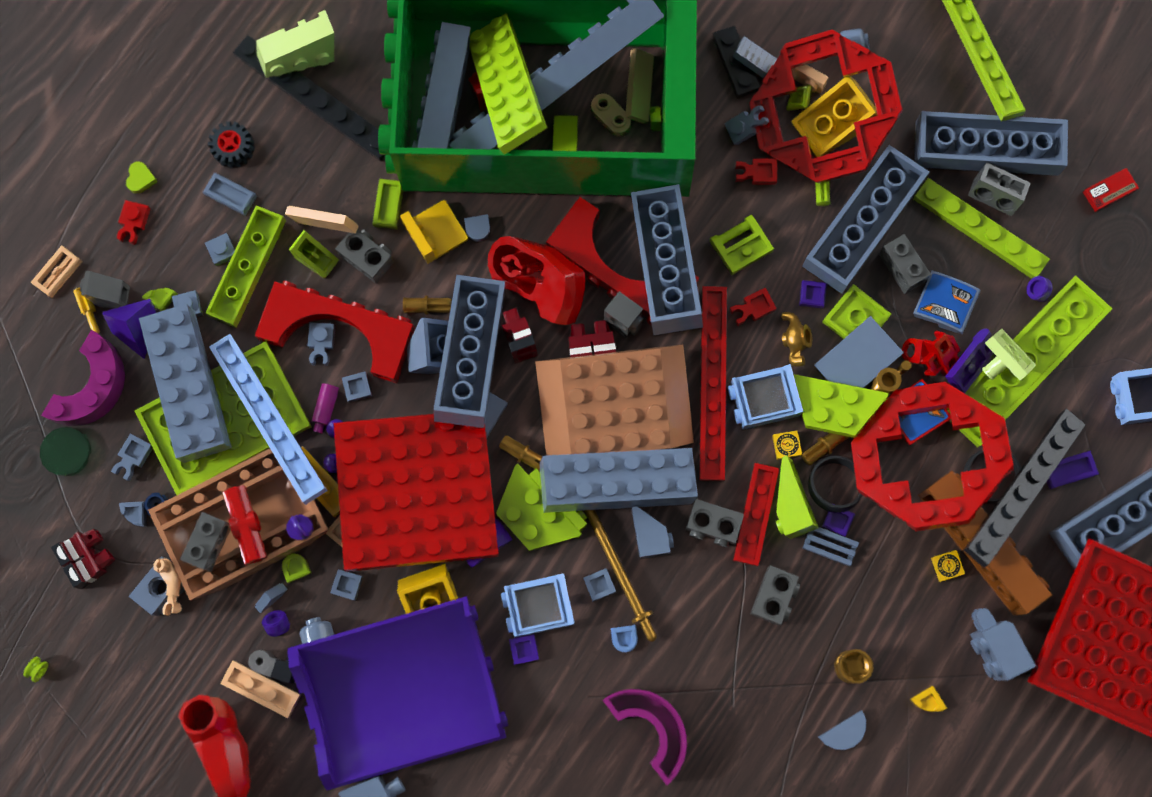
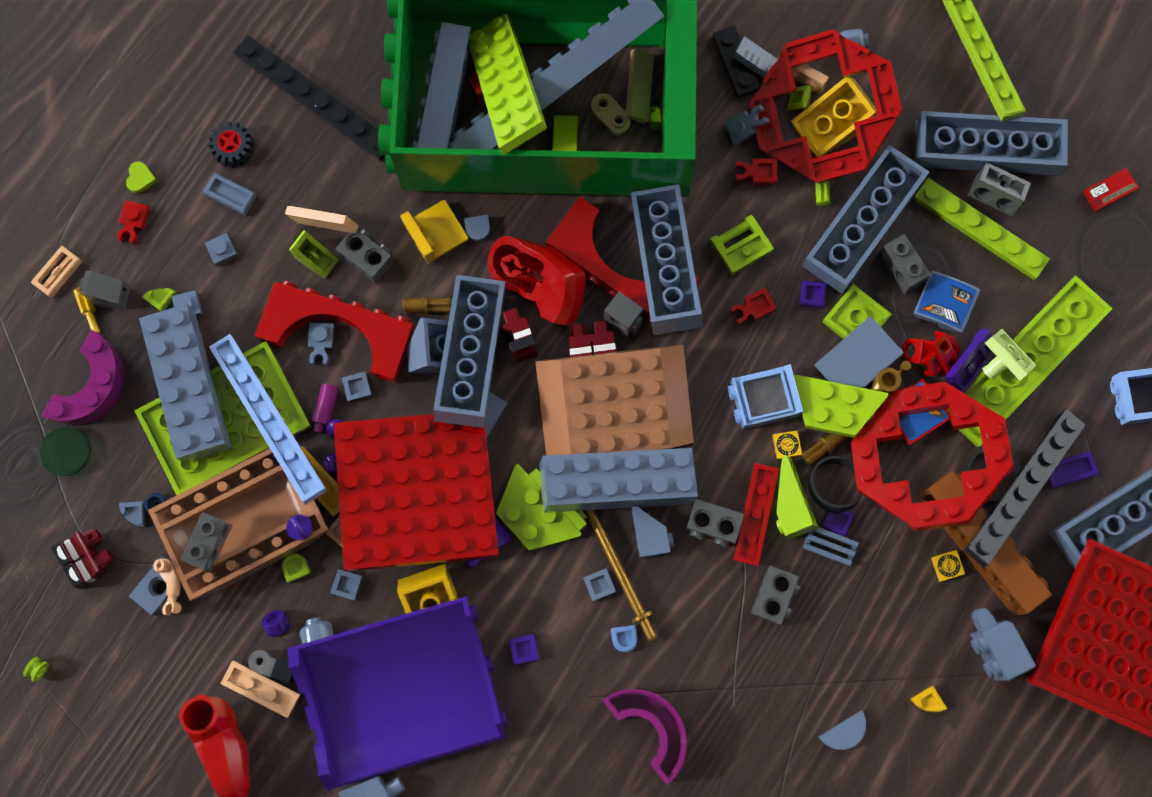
(126, 325): dark purple slope -> none
(133, 453): sand blue plate -> none
(245, 525): red piece -> none
(246, 266): lime piece -> none
(270, 597): sand blue tile -> none
(298, 48): yellowish green wedge -> none
(388, 204): lime tile -> none
(520, 452): pearl gold axle -> none
(537, 605): window -> none
(713, 384): red plate -> none
(796, 338): pearl gold piece -> none
(853, 666): pearl gold wheel -> none
(1039, 288): dark purple tile -> none

